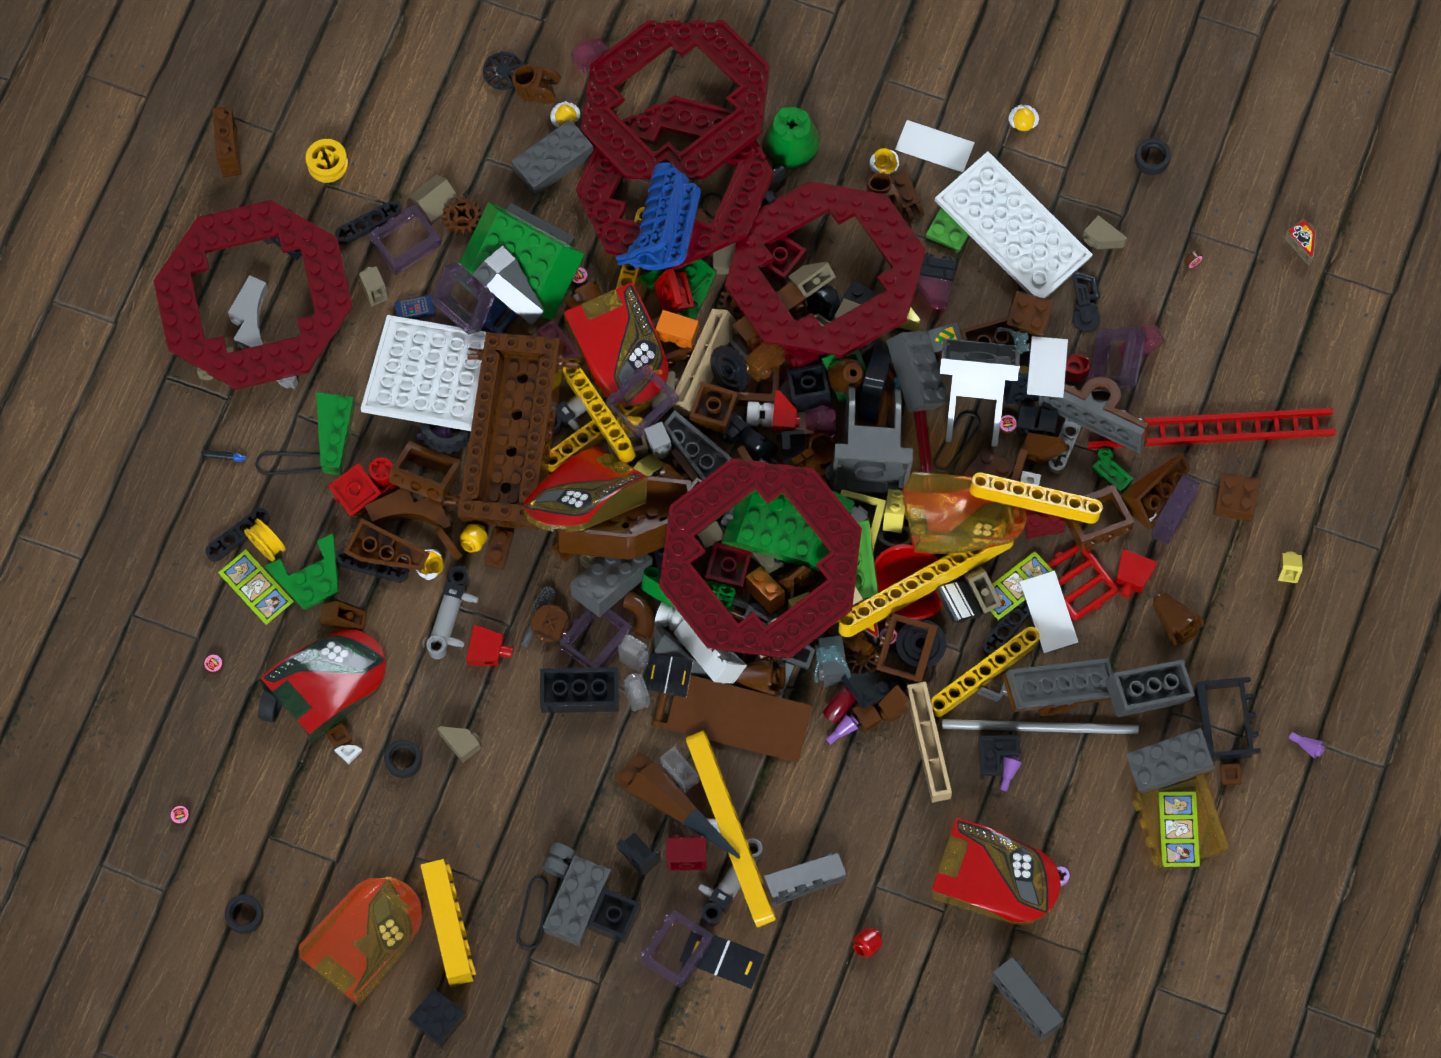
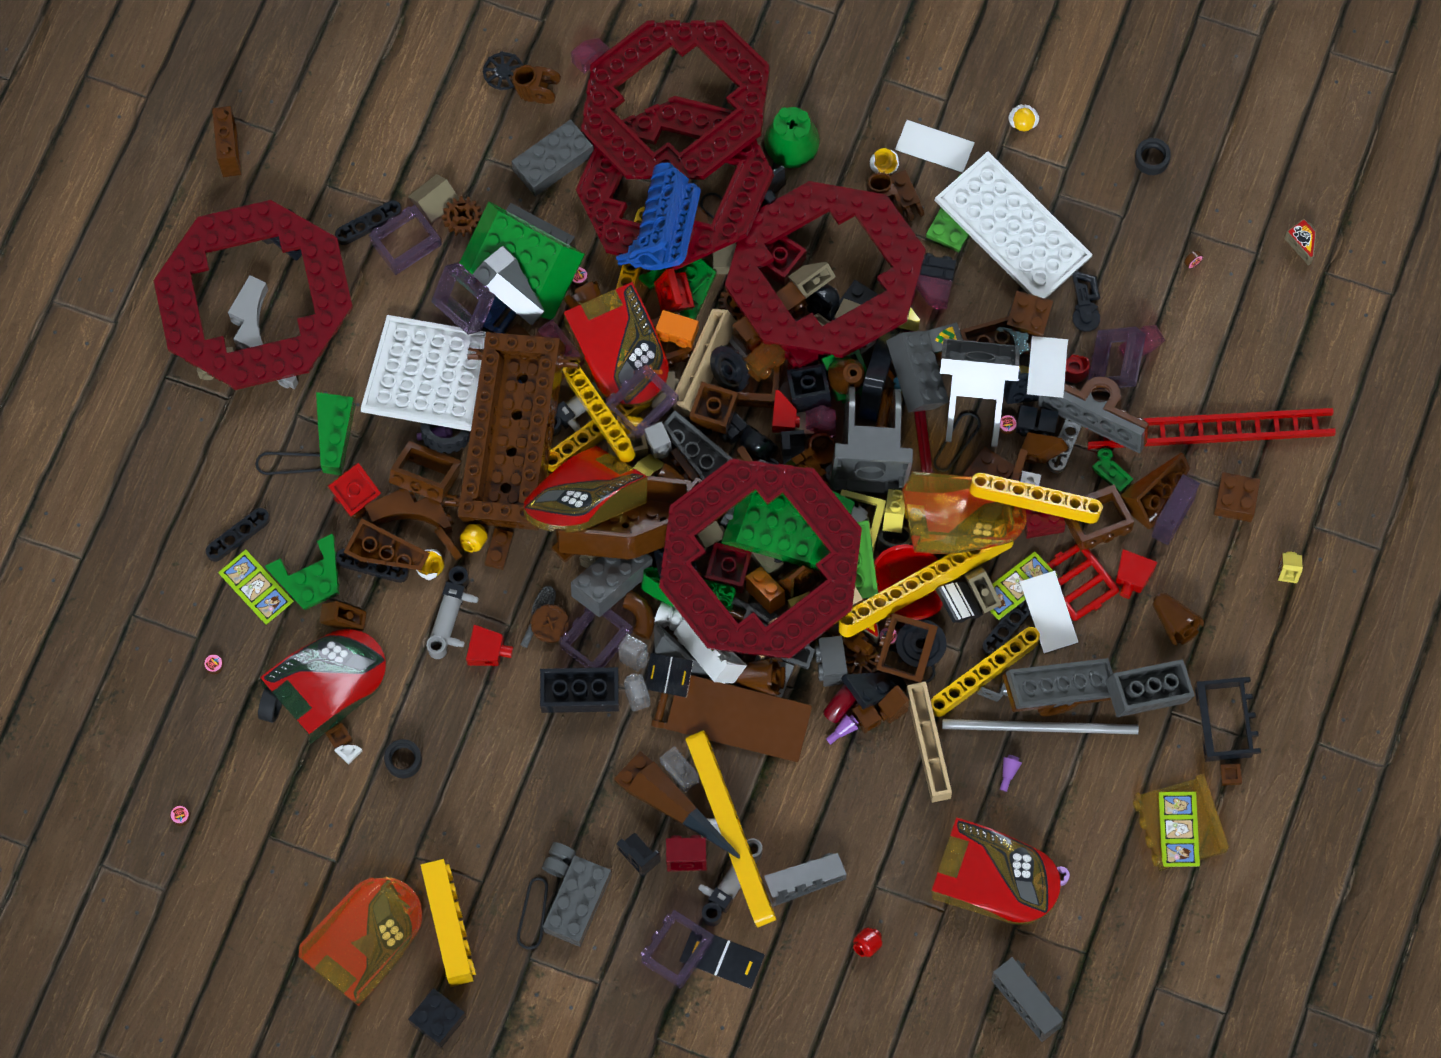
(223, 455): black piece -> none
(245, 929): black tyre -> none
(264, 540): yellow wheel -> none
(317, 164): yellow wheel -> none
(373, 286): dark tan brick -> none
(380, 474): red piece -> none
(415, 307): dark blue tile -> none
(460, 741): dark tan slope -> none
(564, 112): yellow hair -> none
(614, 916): black brick -> none
(753, 414): white wheel -> none
(829, 655): clear light blue helmet -> none
(993, 748): black panel -> none
(1103, 235): dark tan slope -> none
(1171, 761): dark grey brick -> none
(1311, 746): medium lavender cone -> none

